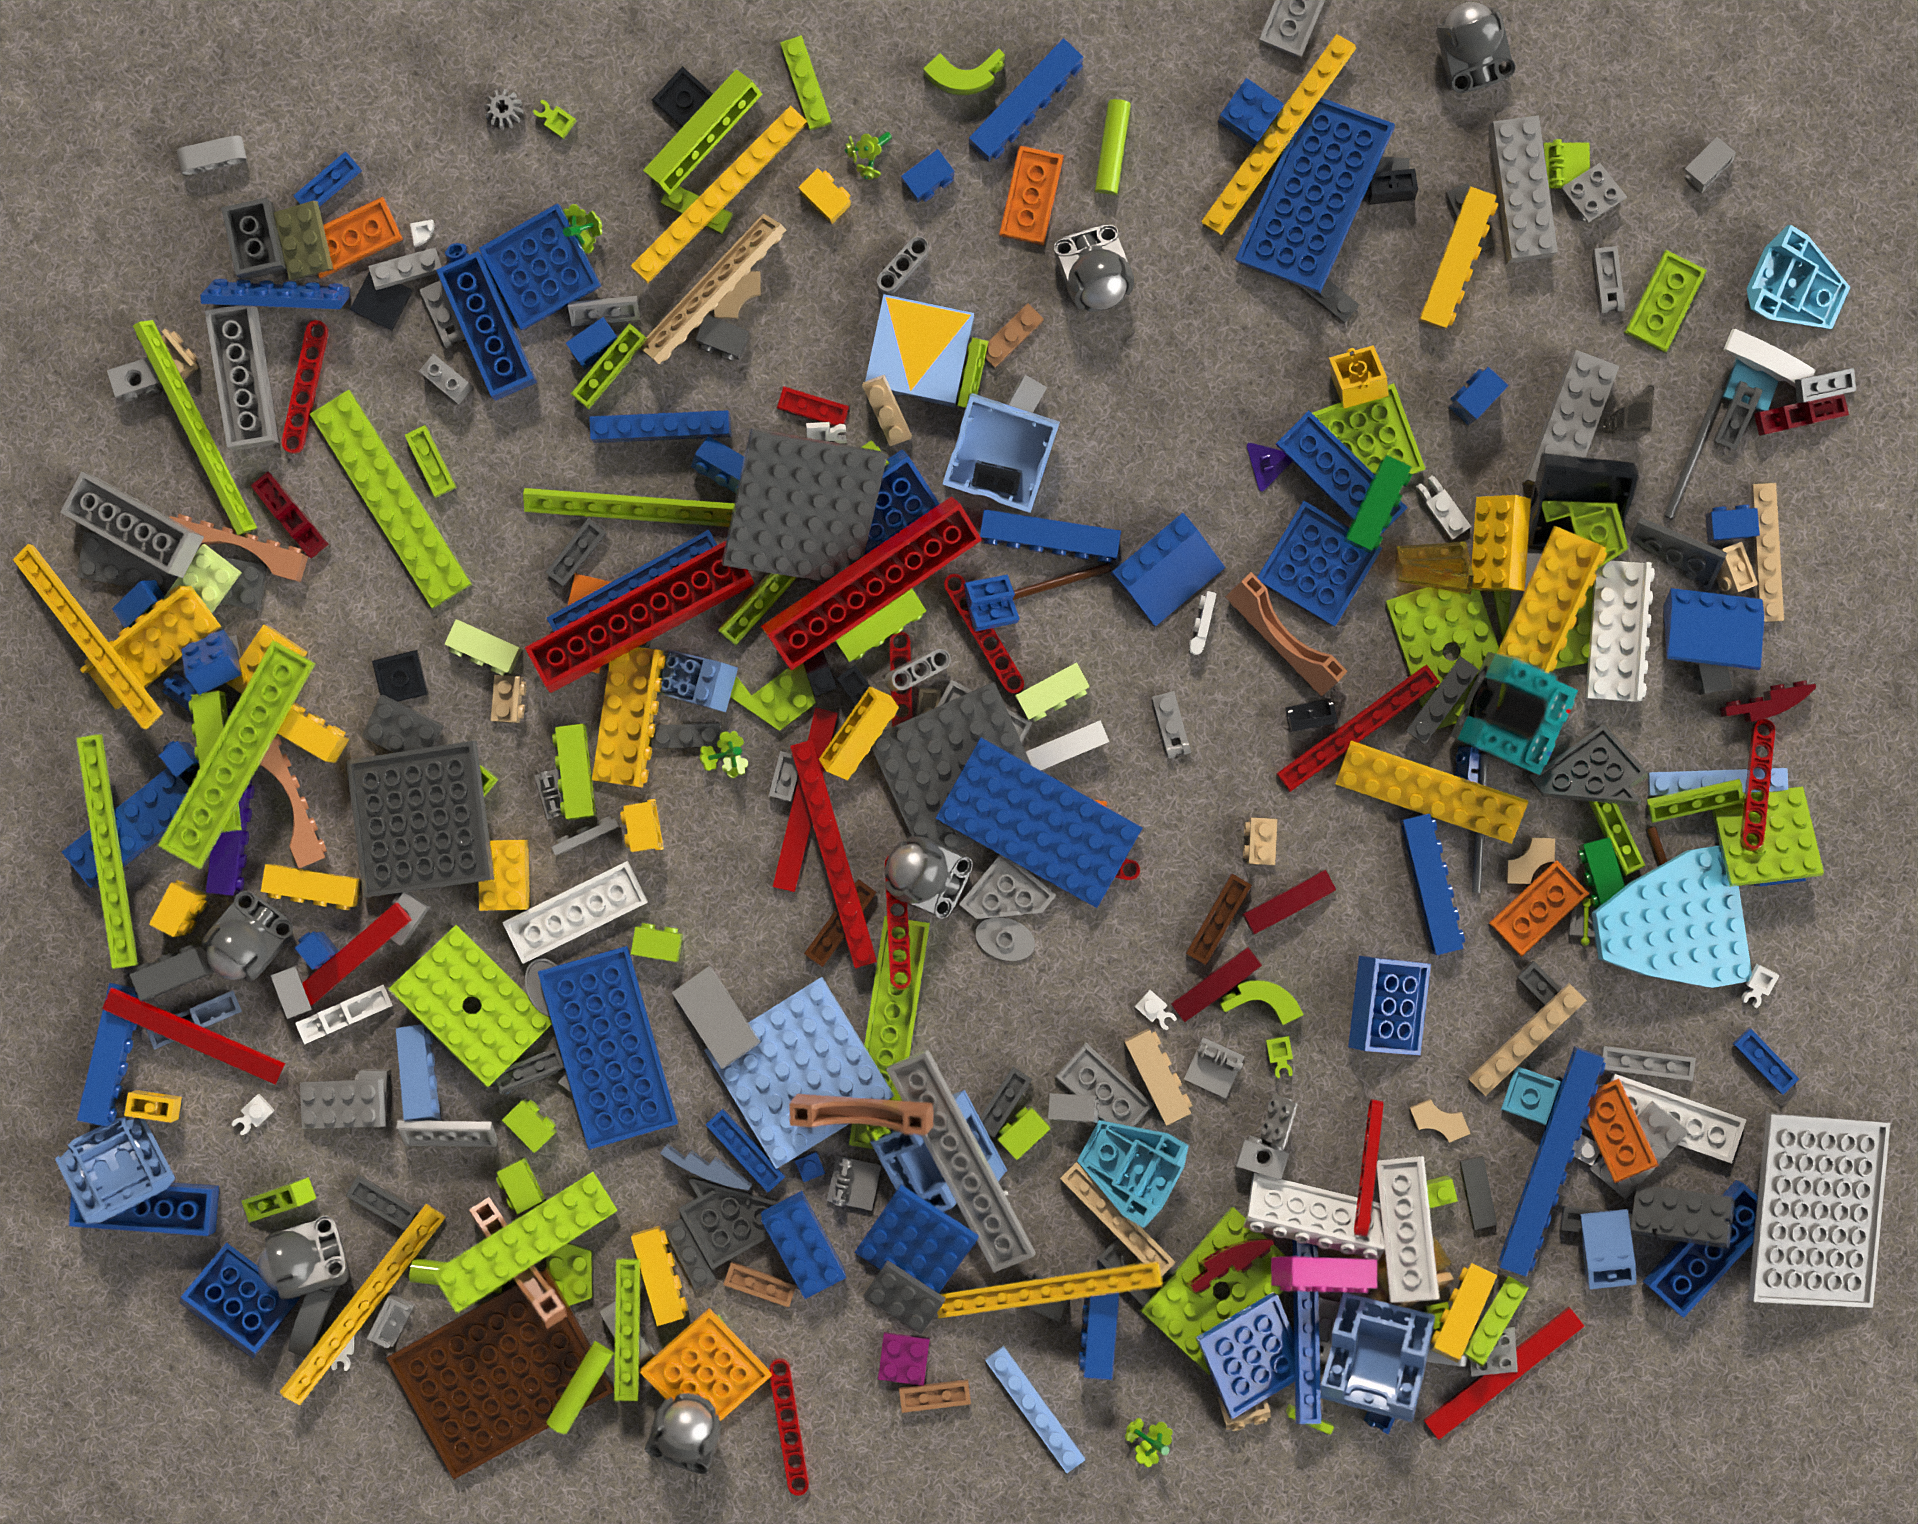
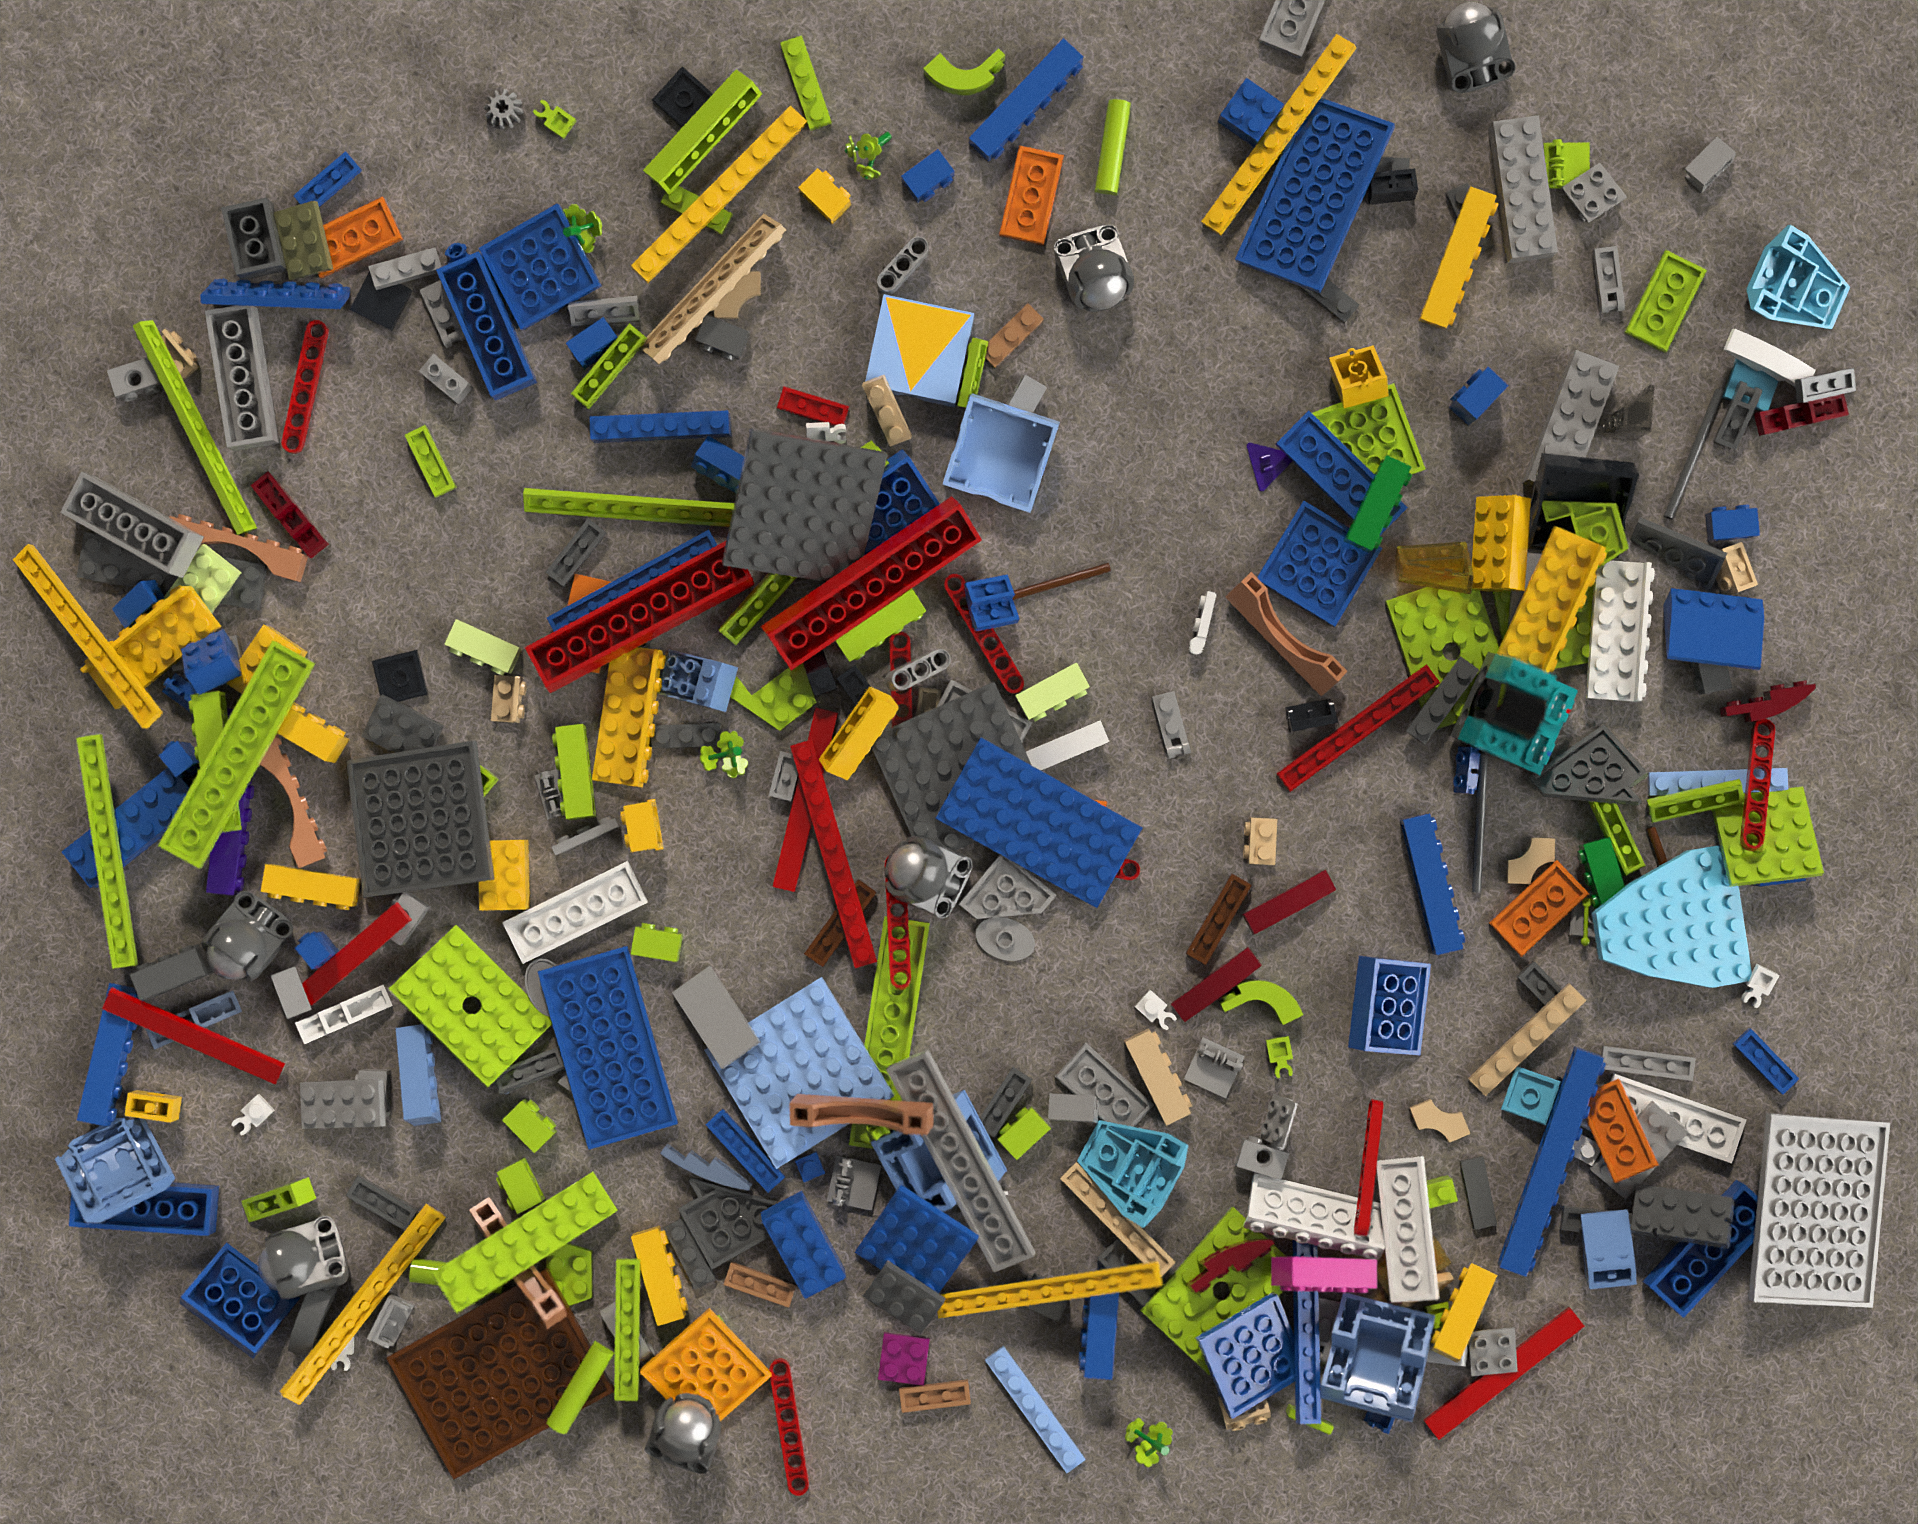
(179, 909): yellow brick -> none
(211, 155): light grey beam -> none
(391, 499): lime plate -> none
(421, 232): white tile -> none
(447, 1133): light grey tile -> none
(996, 477): black hinge -> none
(1050, 535): blue brick -> none
(1168, 569): blue slope -> none
(1431, 792): yellow plate -> none
(1444, 509): white hinge -> none
(1495, 1321): lime plate -> none
(1768, 551): tan plate -> none

